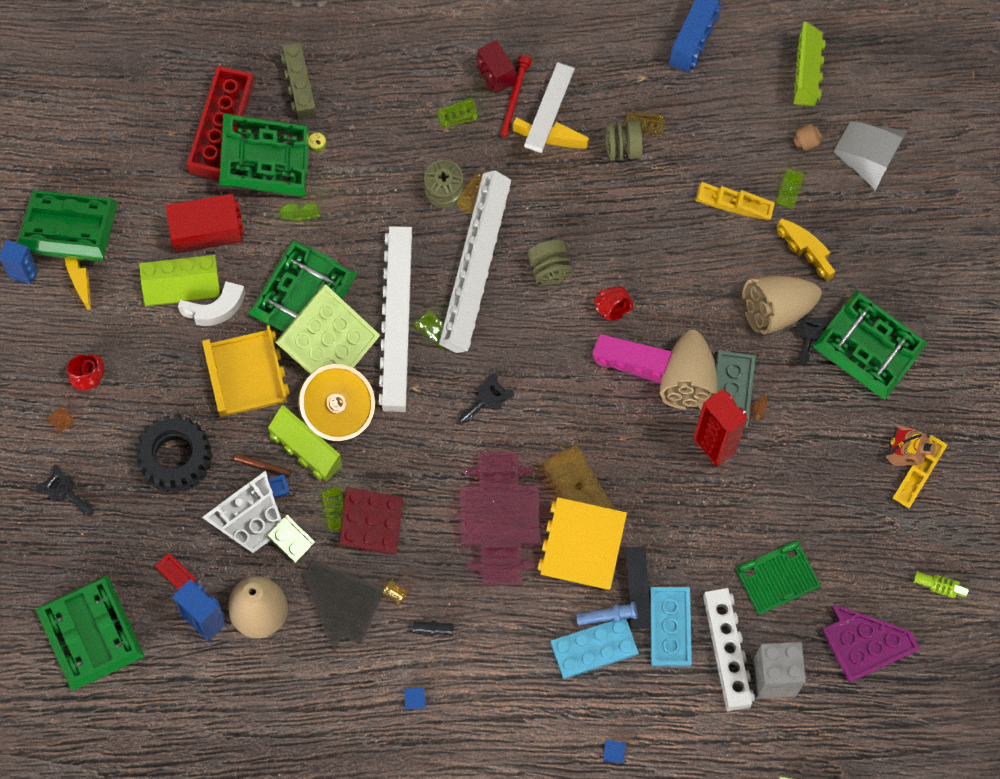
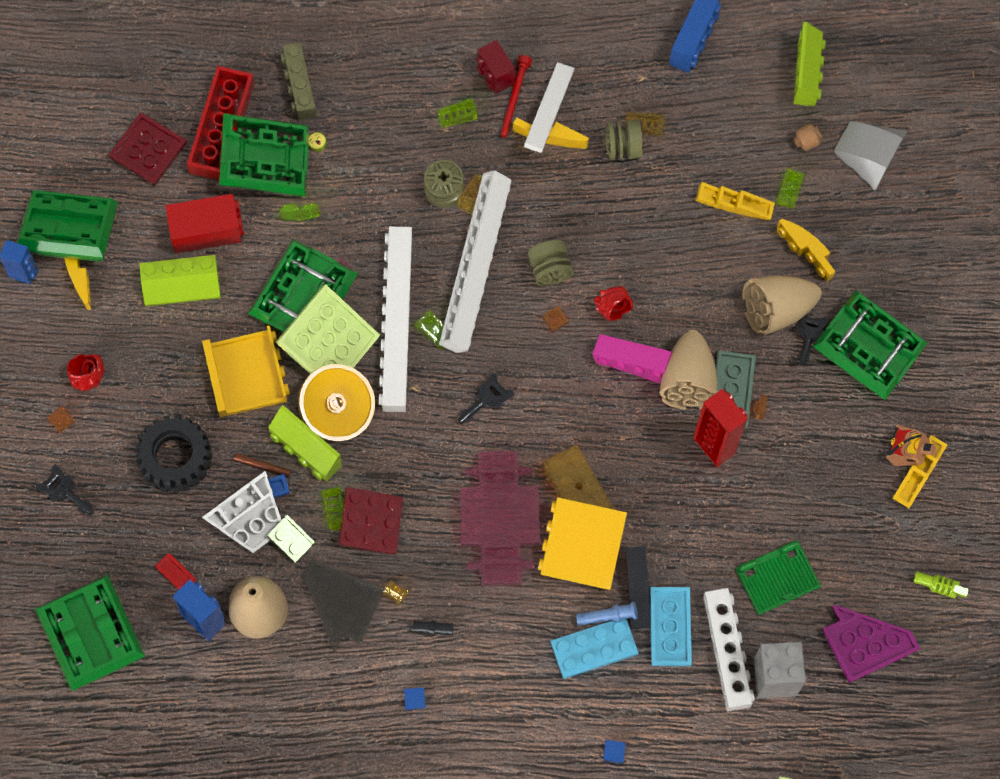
(147, 149): none -> dark red plate
(218, 311): white arch -> none
(555, 319): none -> clear orange plate

